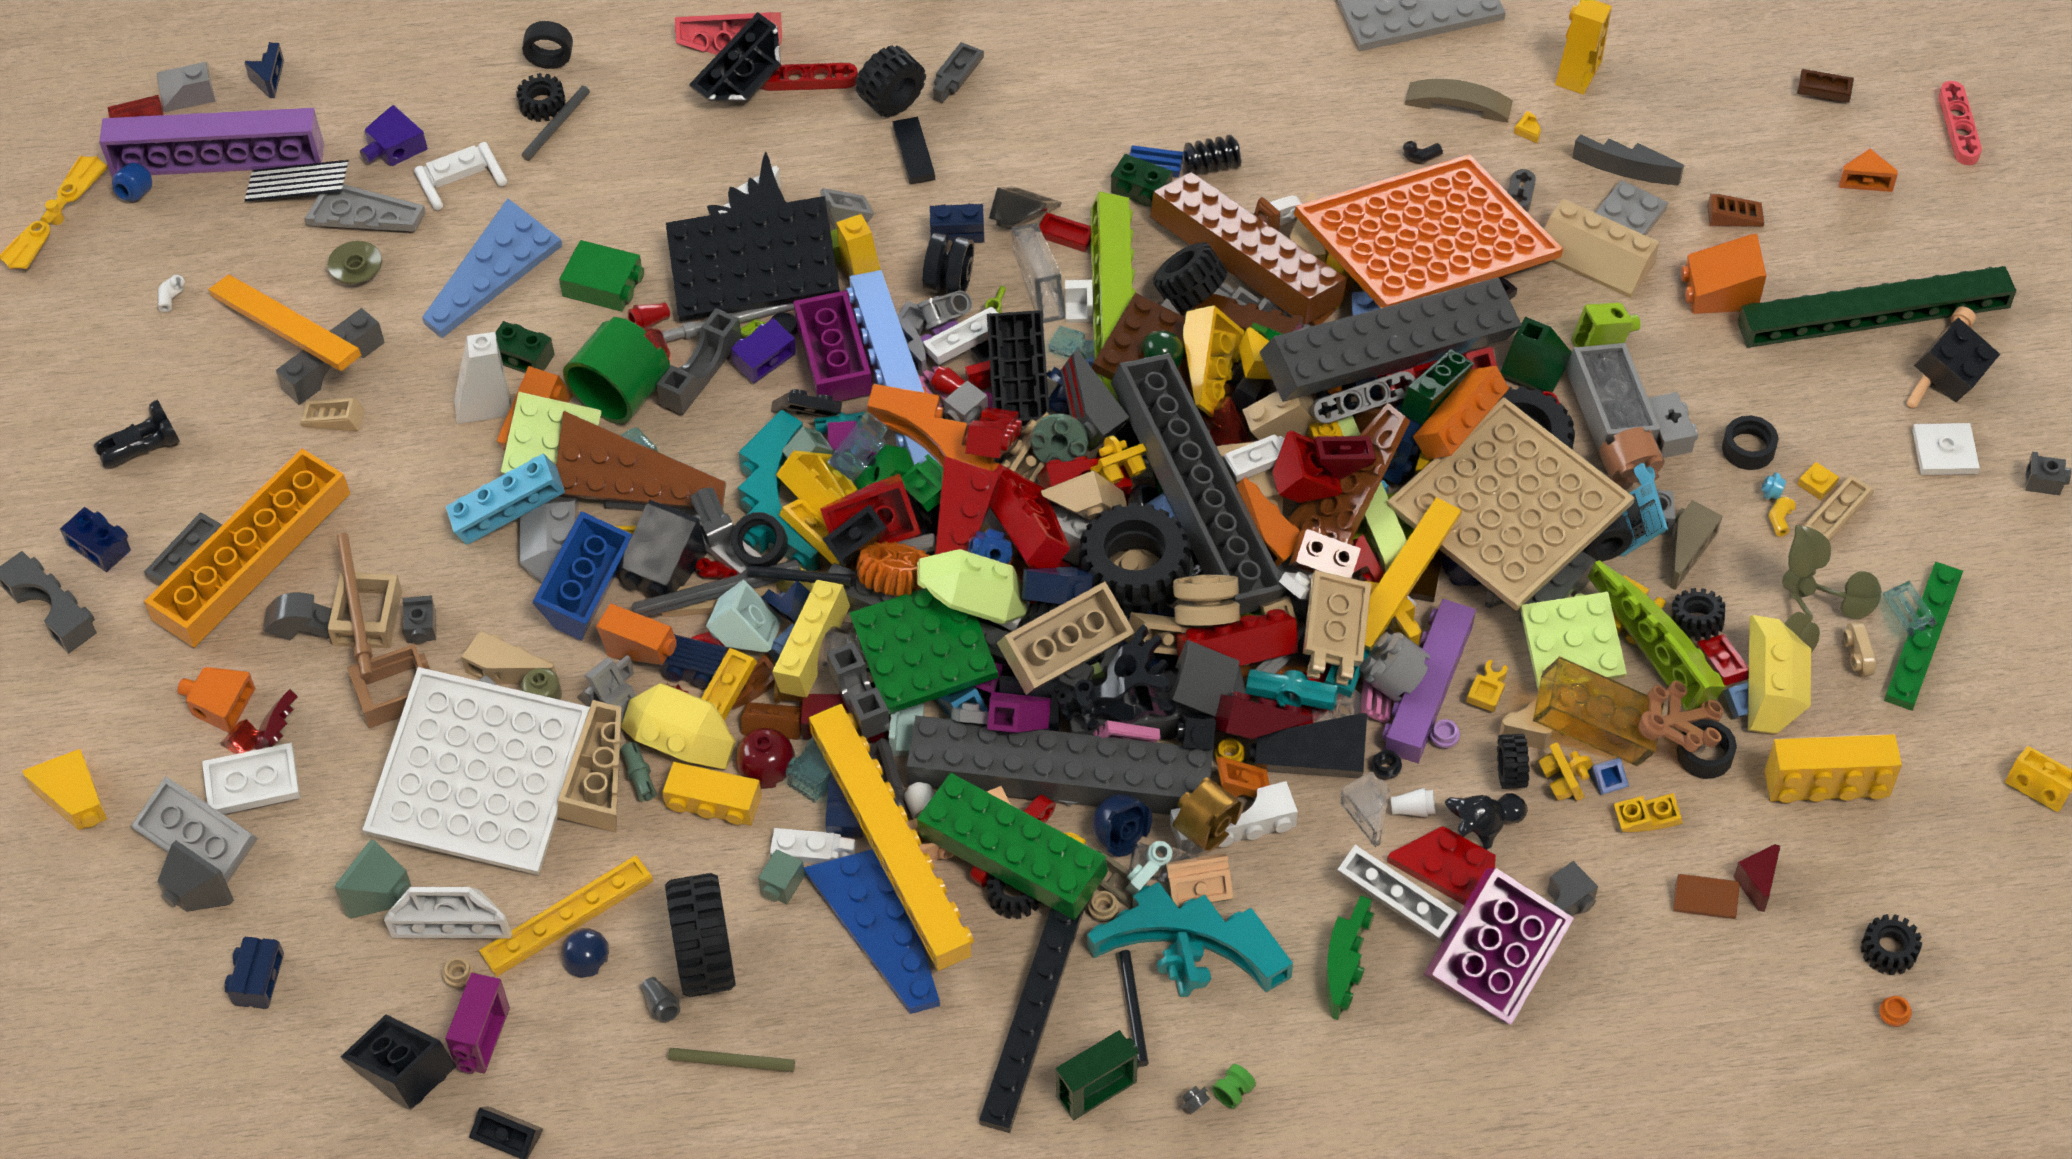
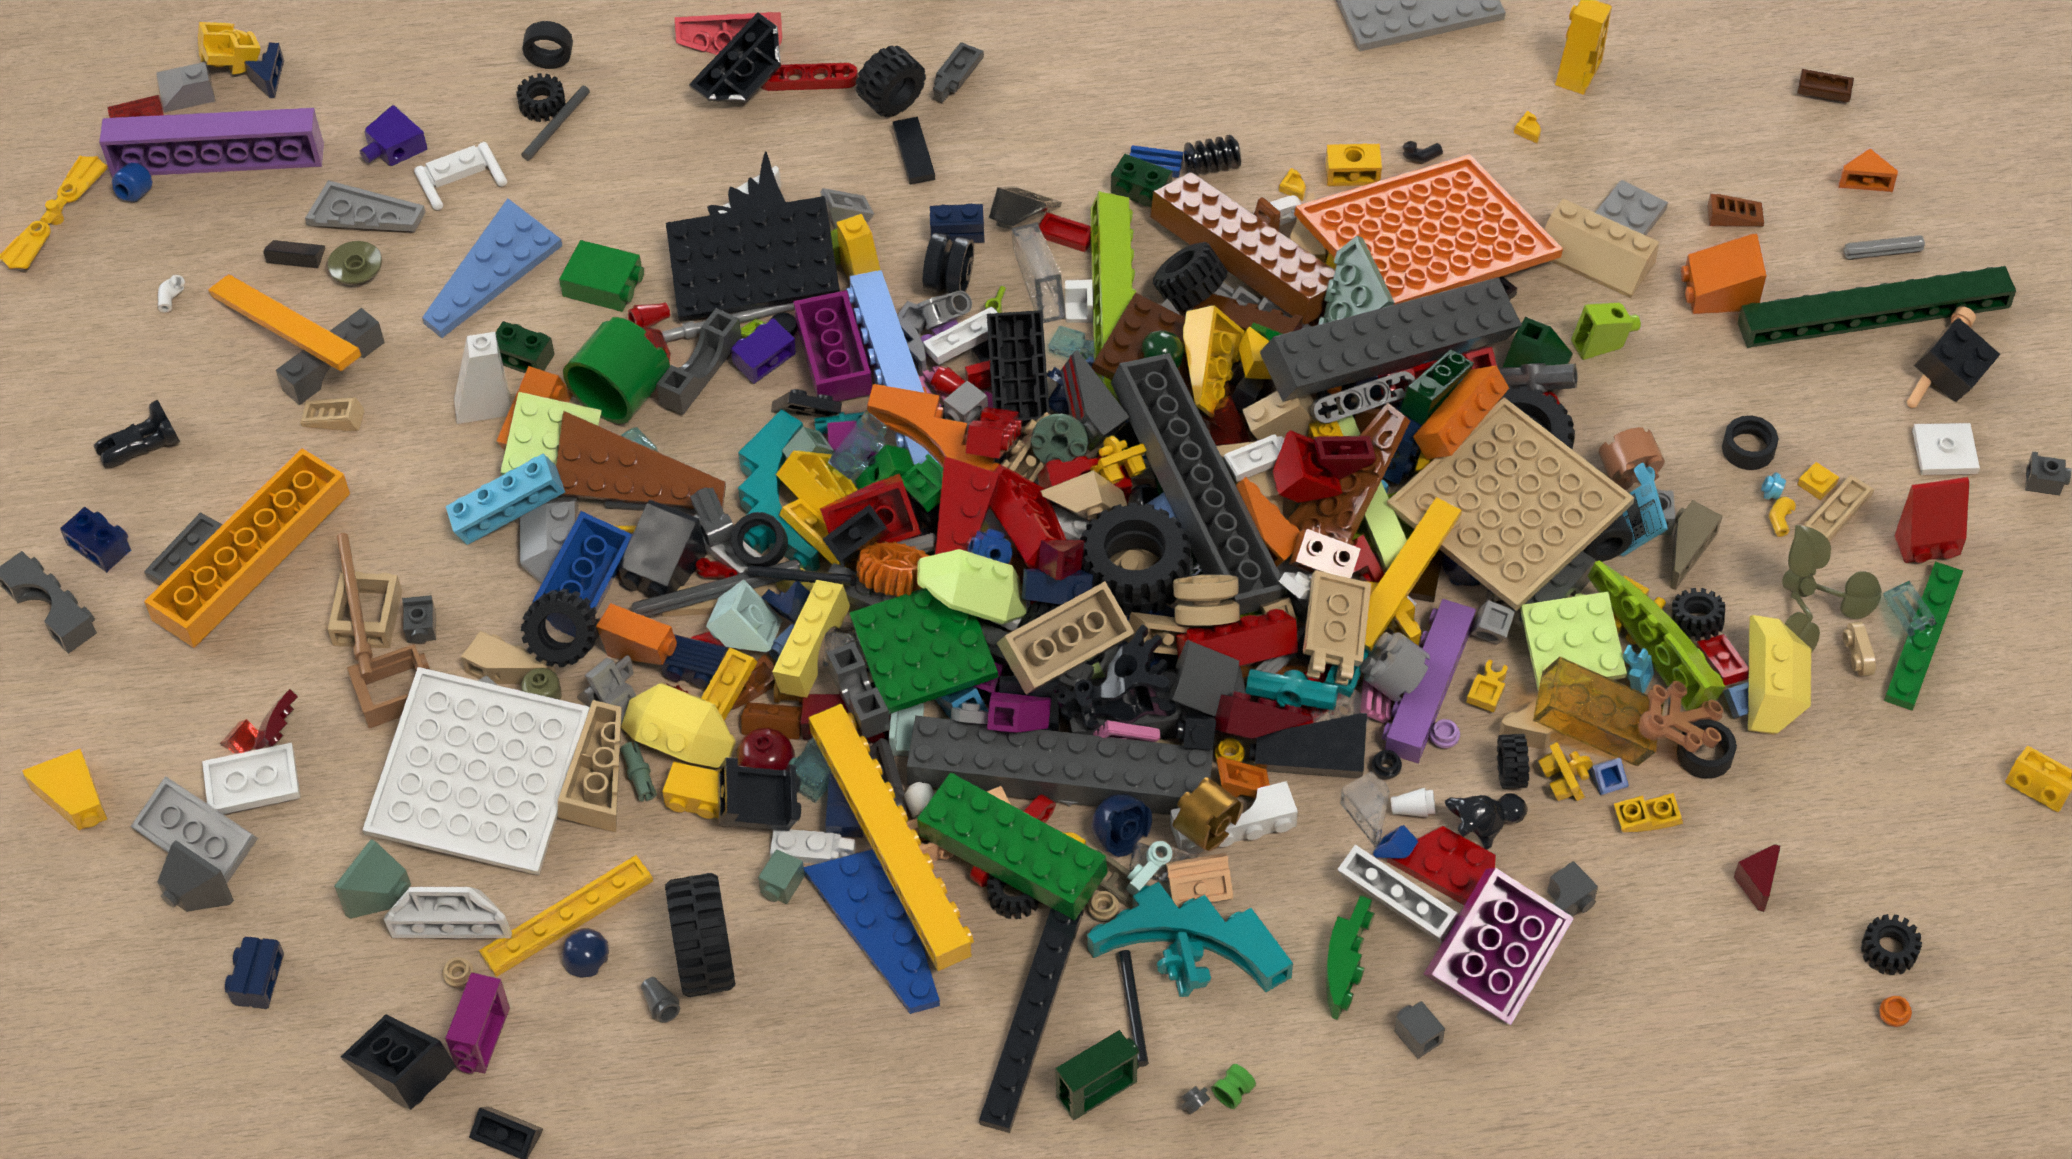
(218, 696): orange torso -> none
(223, 45): none -> yellow brick
(294, 253): none -> black slope
(296, 180): sticker -> none
(296, 612): dark grey brick -> none
(543, 644): none -> black tyre
(731, 1059): olive bar -> none
(758, 796): none -> black panel
(1061, 557): none -> dark red slope
(1293, 184): none -> yellow tile
(1353, 164): none -> yellow brick
(1356, 284): none -> sand green plate
(1396, 844): none -> blue slope
(1419, 1029): none -> dark grey brick
(1459, 94): dark tan slope -> none
(1492, 622): none -> light grey brick
(1526, 192): dark grey beam -> none
(1541, 376): none -> flat silver piece
(1609, 391): brick -> none
(1635, 163): dark grey slope -> none
(1640, 669): none -> medium azure plate
(1676, 431): light grey brick -> none
(1706, 896): dark orange slope -> none
(1832, 768): yellow brick -> none
(1884, 247): none -> light grey axle
(1934, 521): none -> red slope
(1963, 122): coral beam -> none

